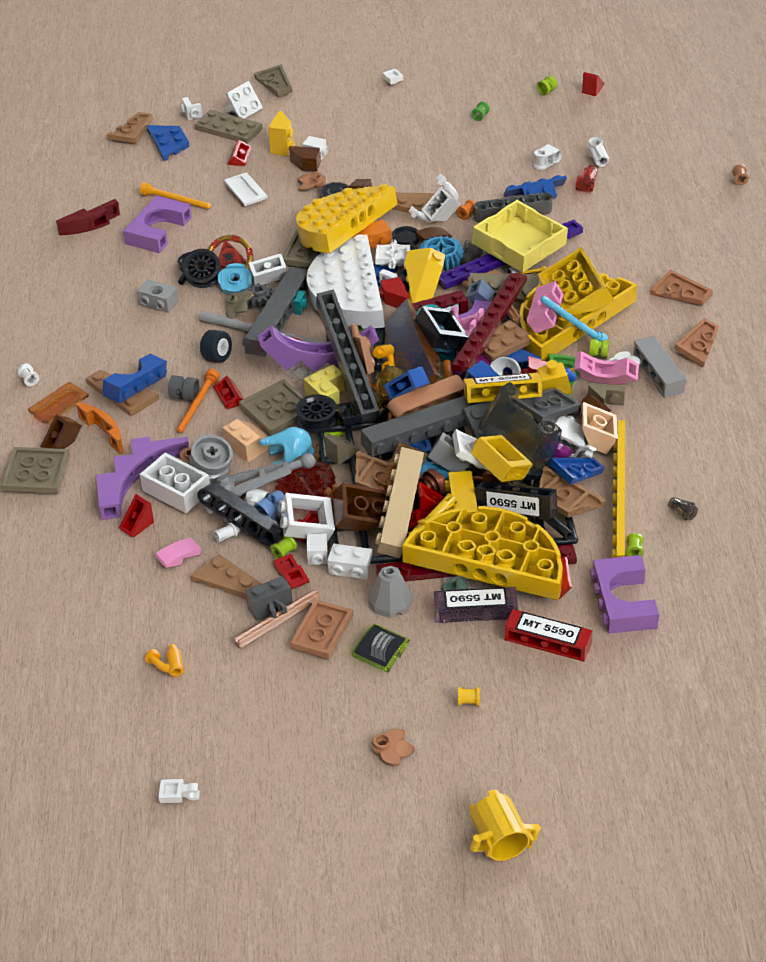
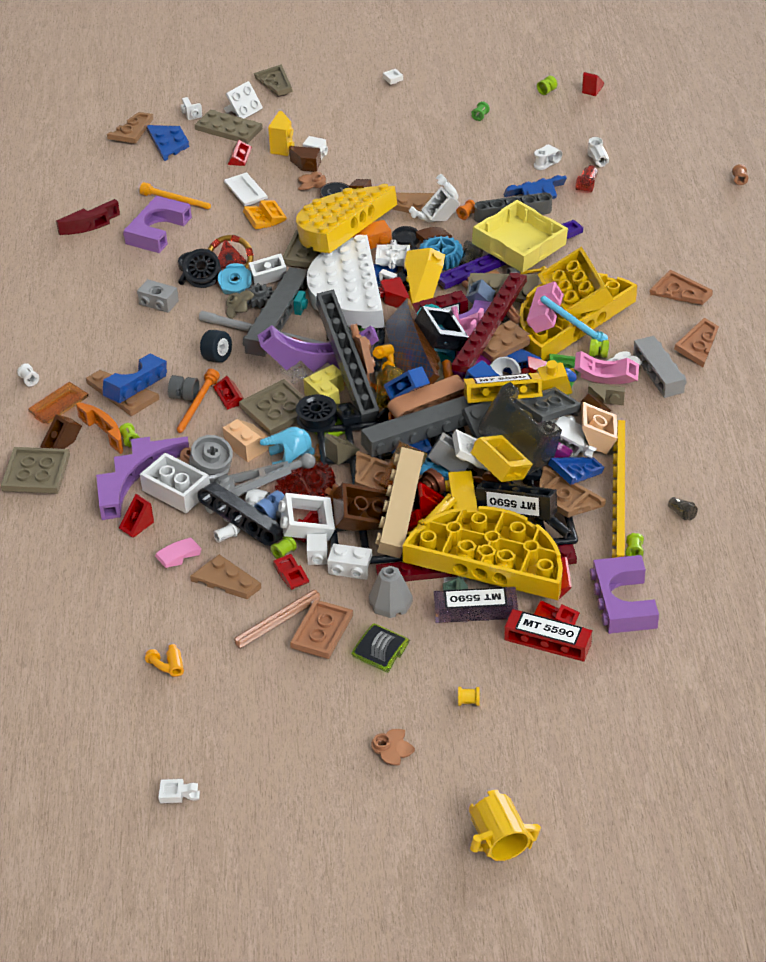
(126, 435): none -> lime bush
(264, 215): none -> light orange slope
(269, 598): dark grey brick -> none
(562, 614): none -> red slope

